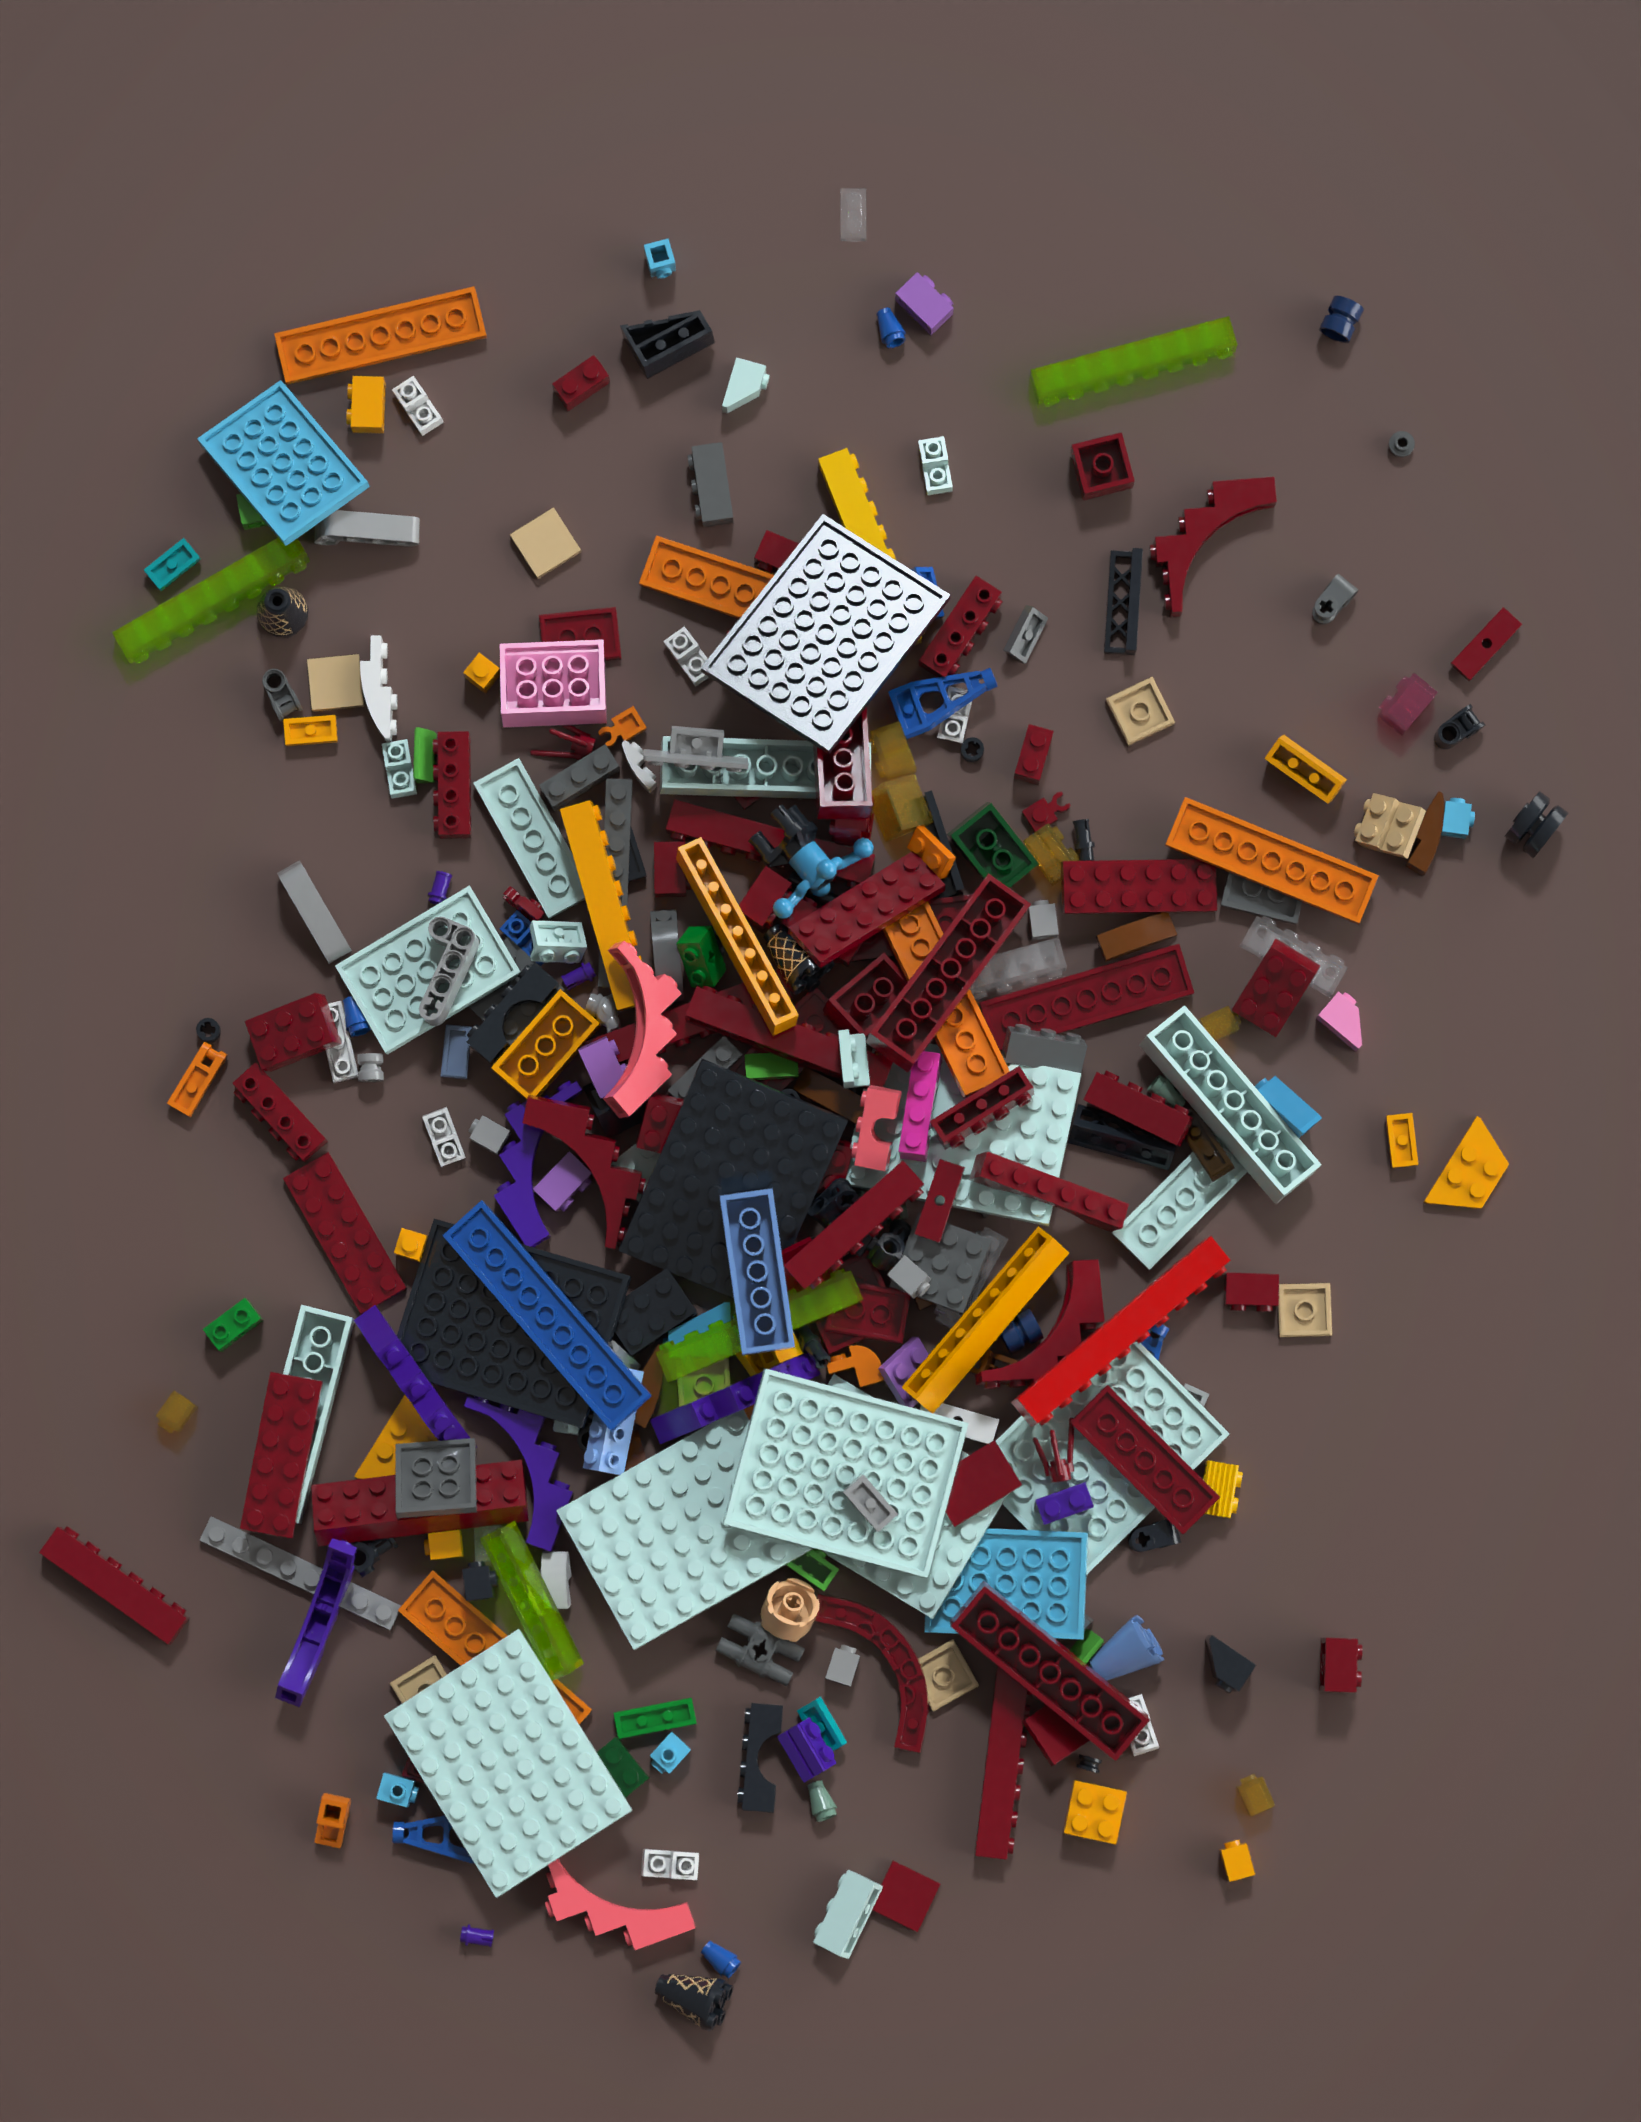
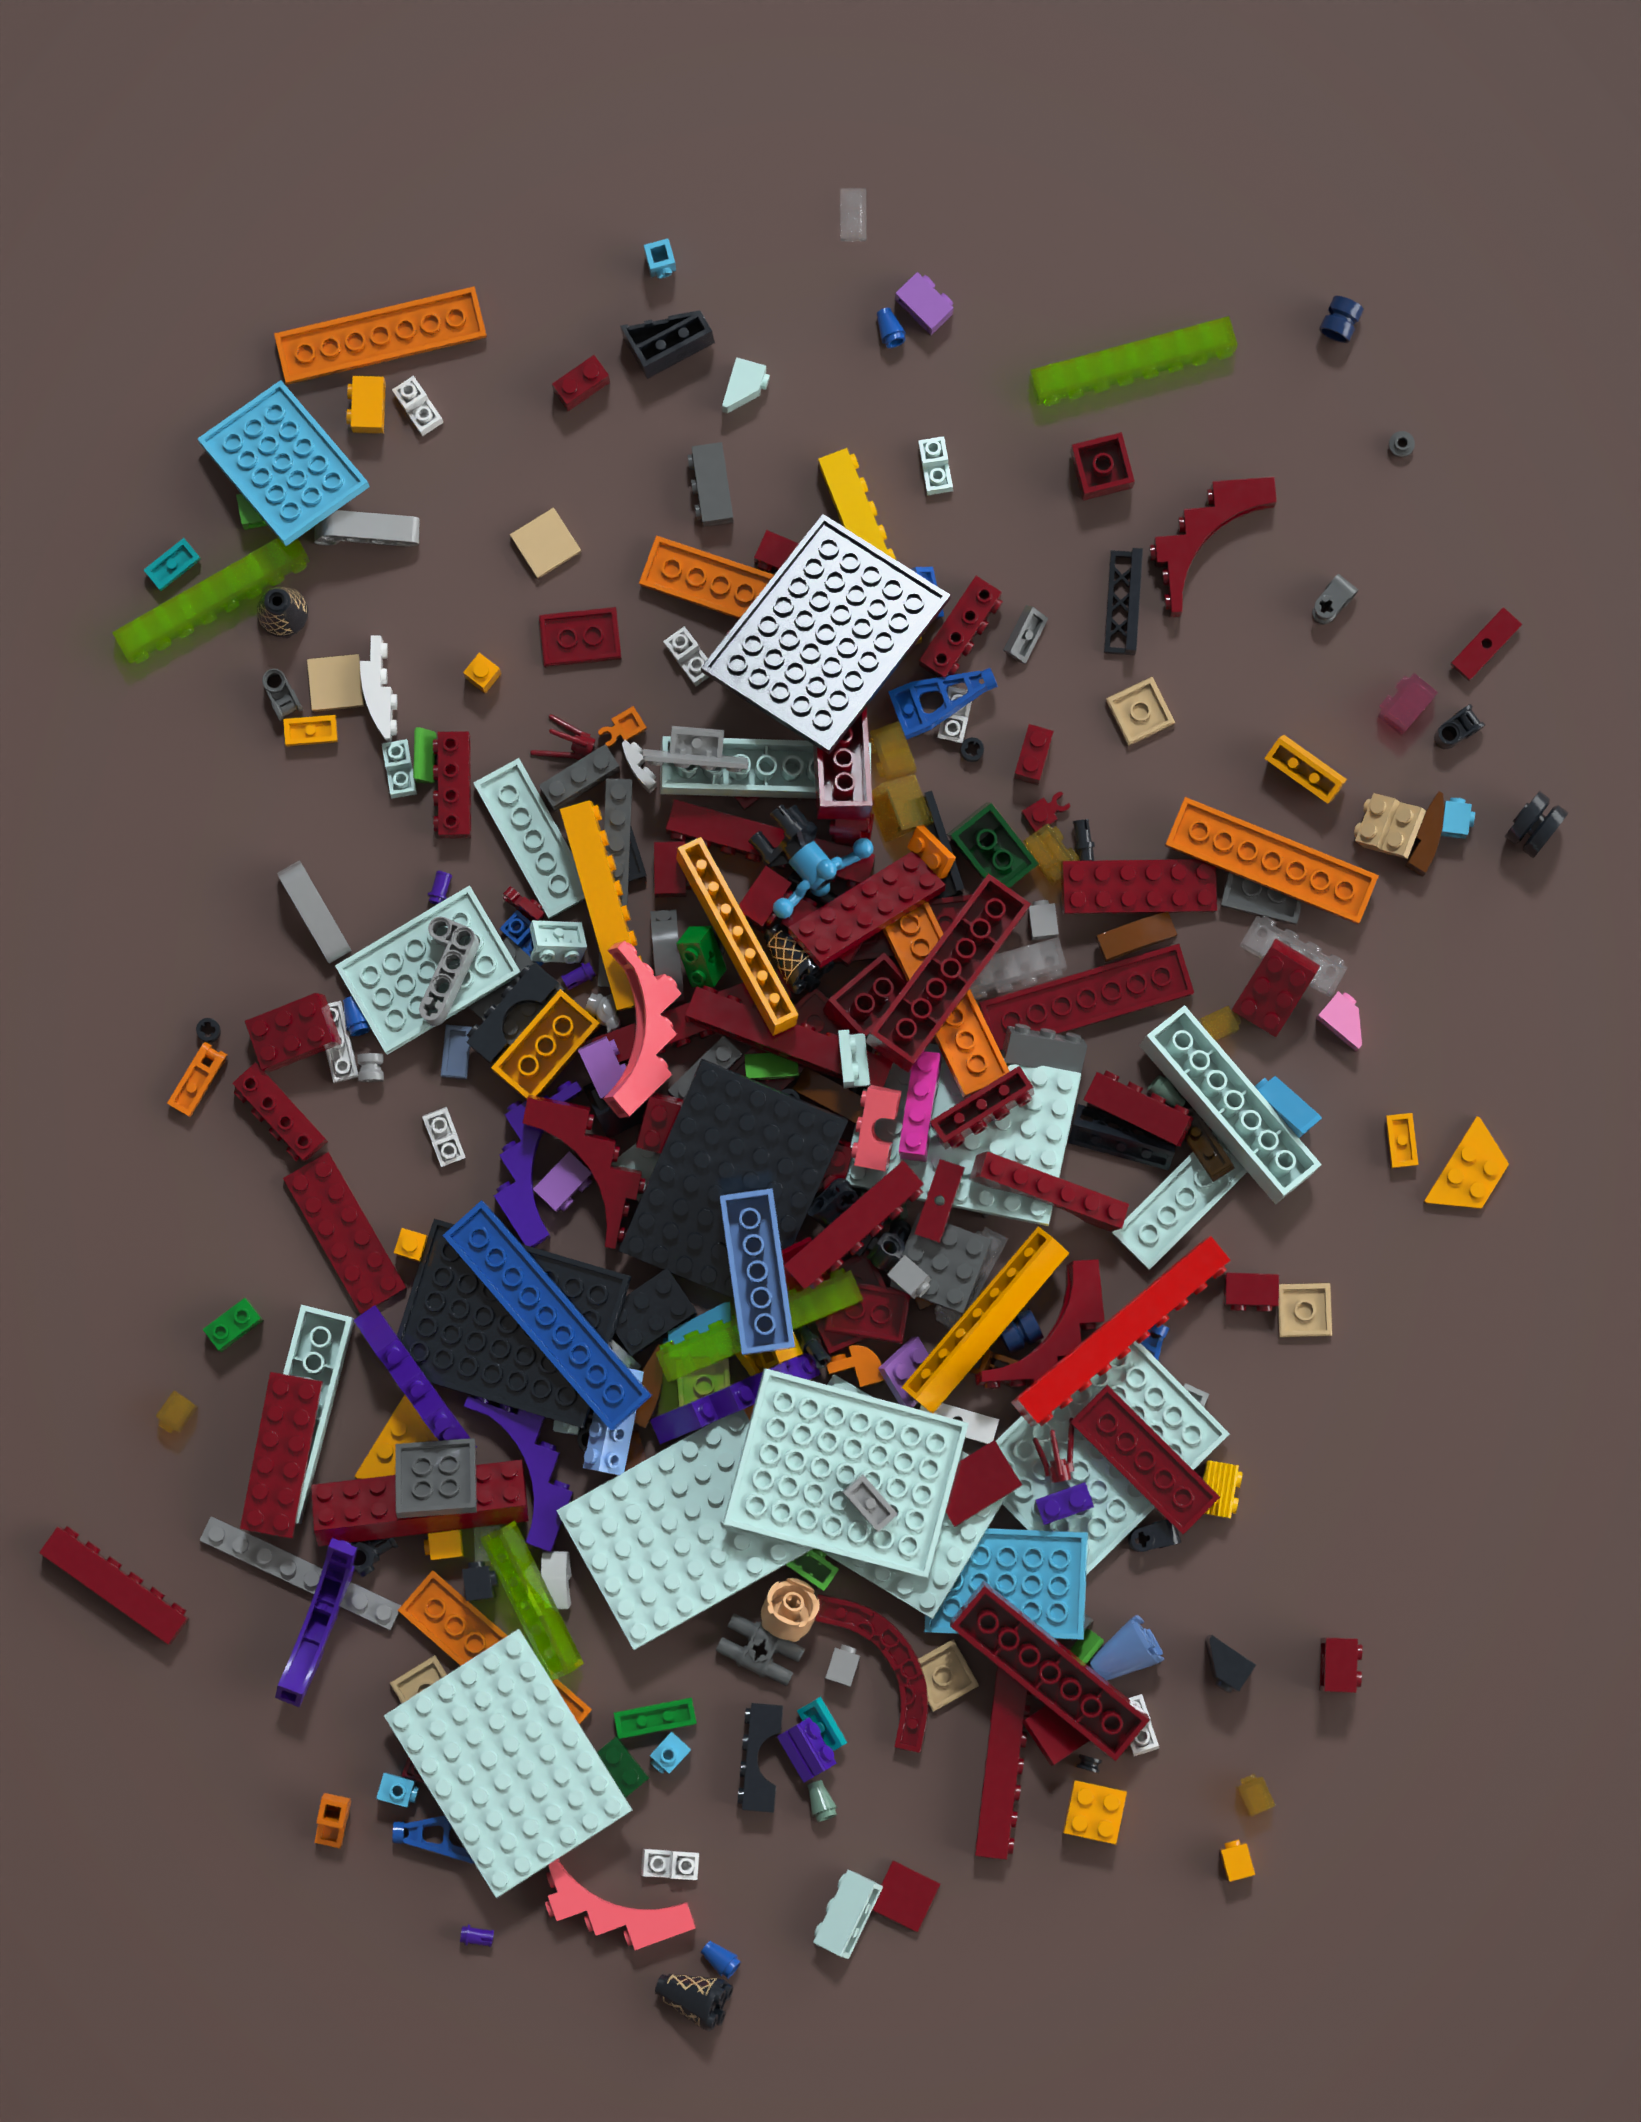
(489, 1134): light grey brick -> none
(552, 683): bright pink slope -> none

